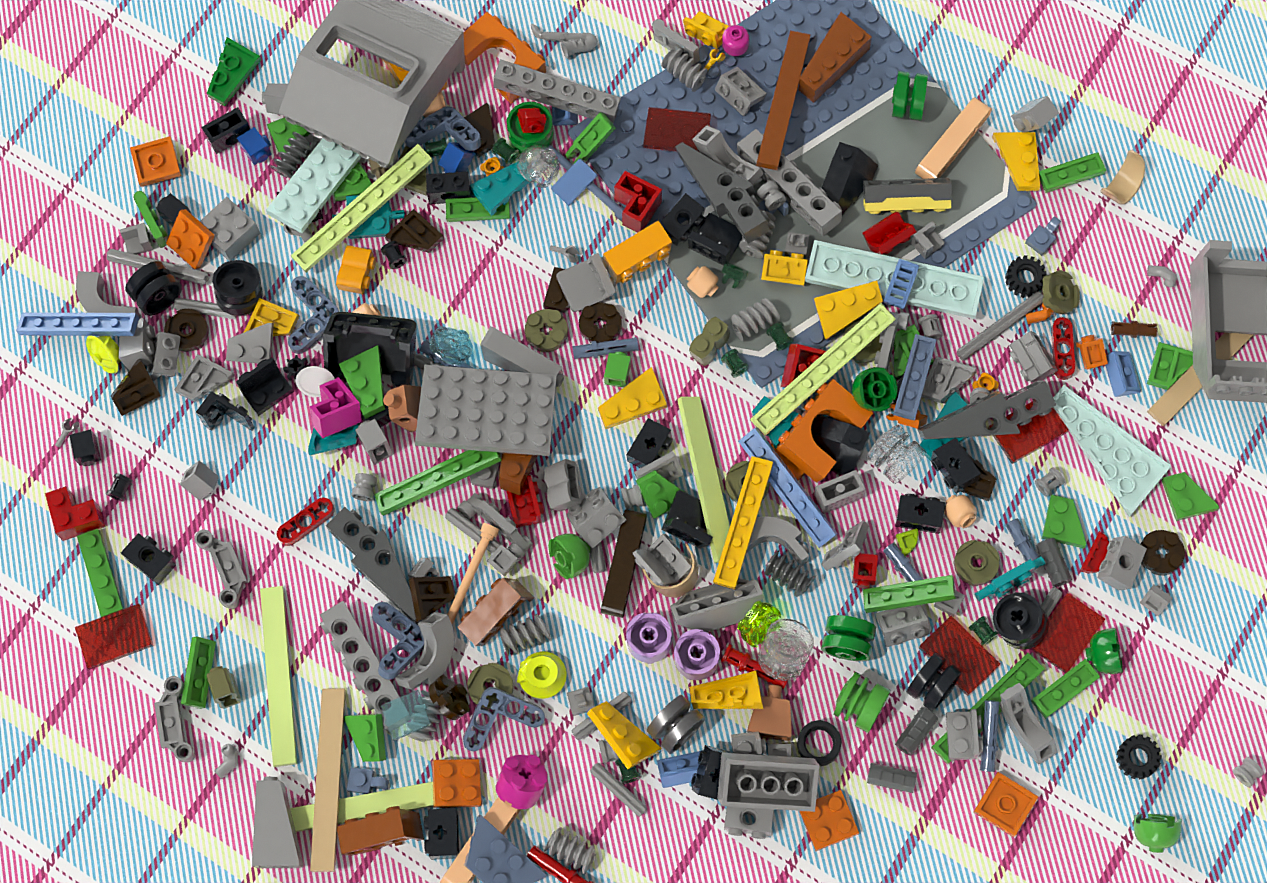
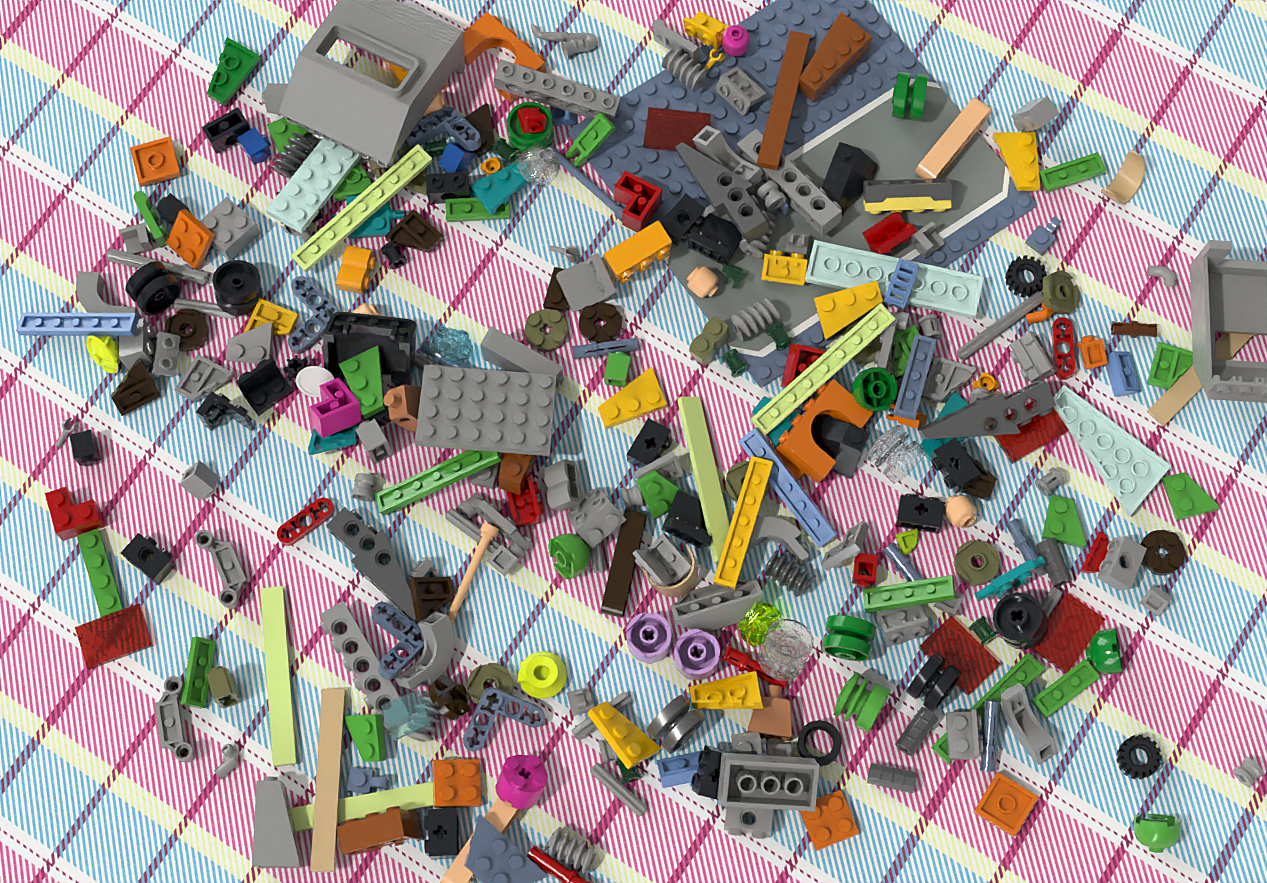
(119, 487): black bush -> none
(493, 610): wedge -> none
(524, 634): light grey piece -> none
(574, 181): medium blue slope -> none
(839, 491): light grey brick -> none

